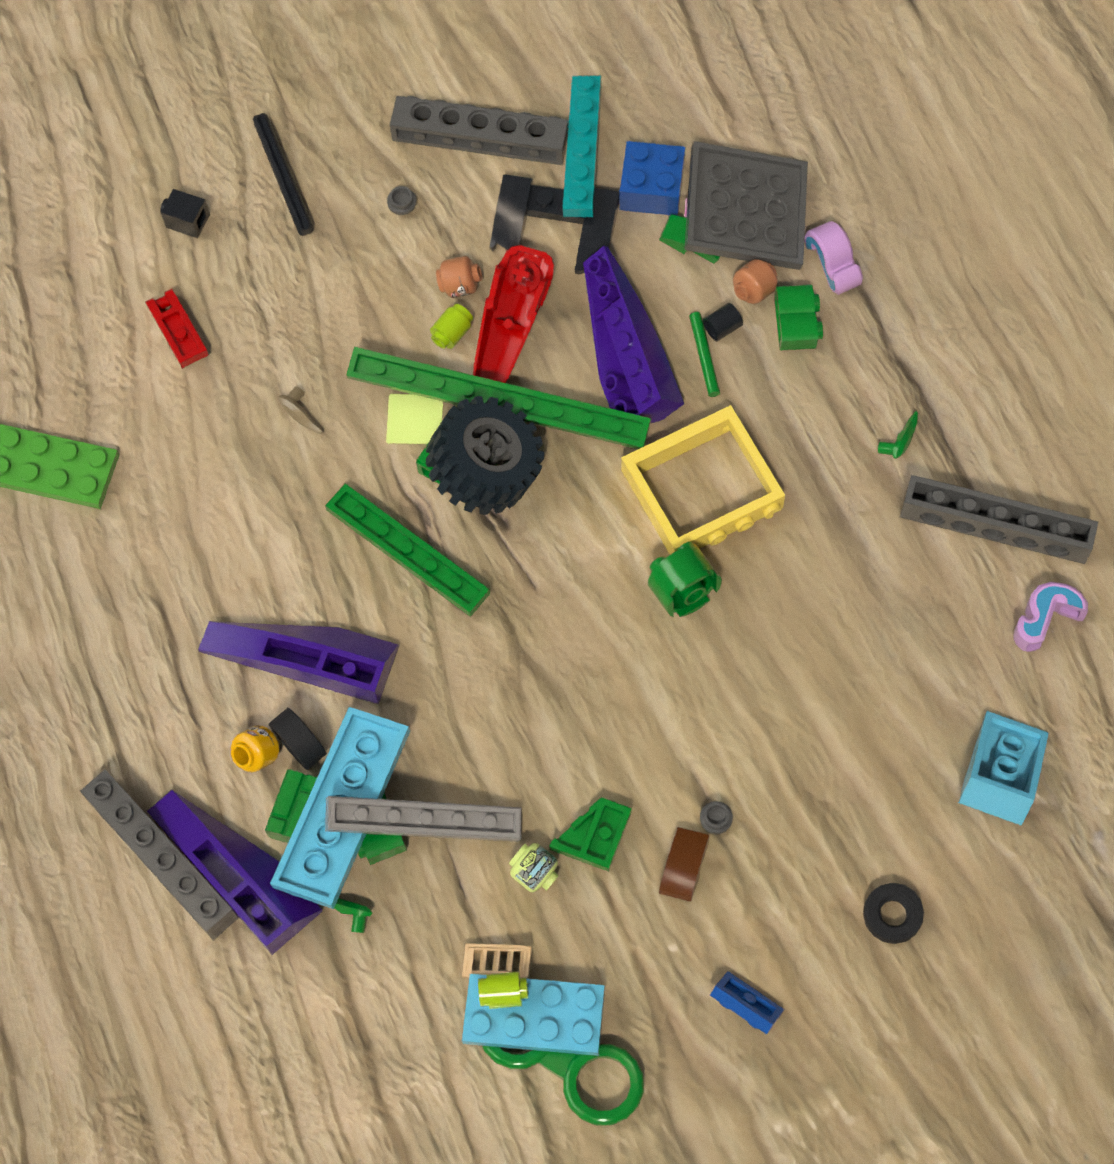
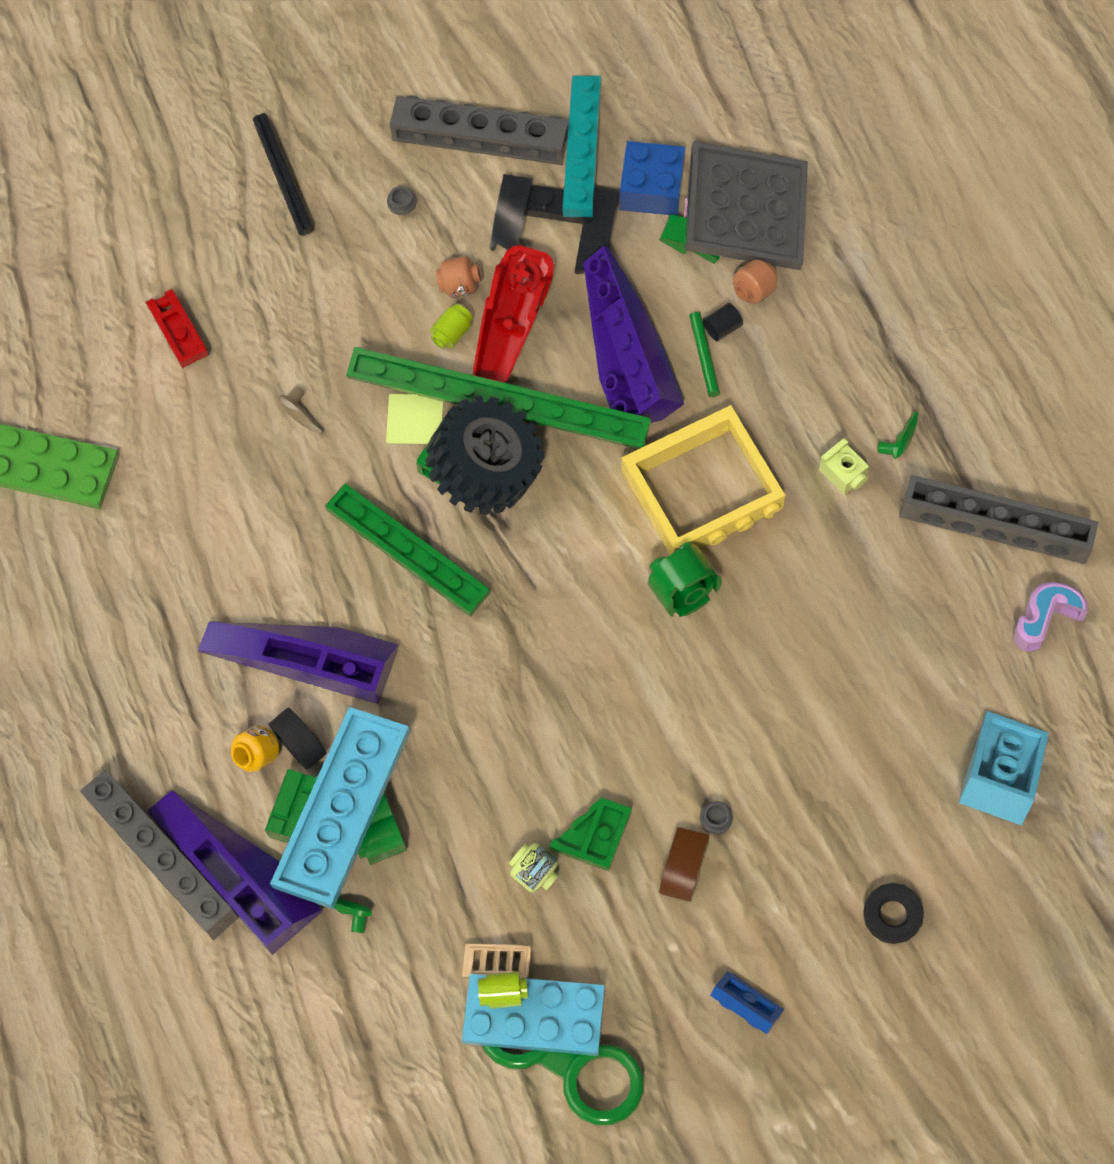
(184, 213): black brick -> none
(422, 819): light grey tile -> none
(797, 317): green brick -> none
(835, 256): lavender animal -> none
(843, 478): none -> yellowish green brick

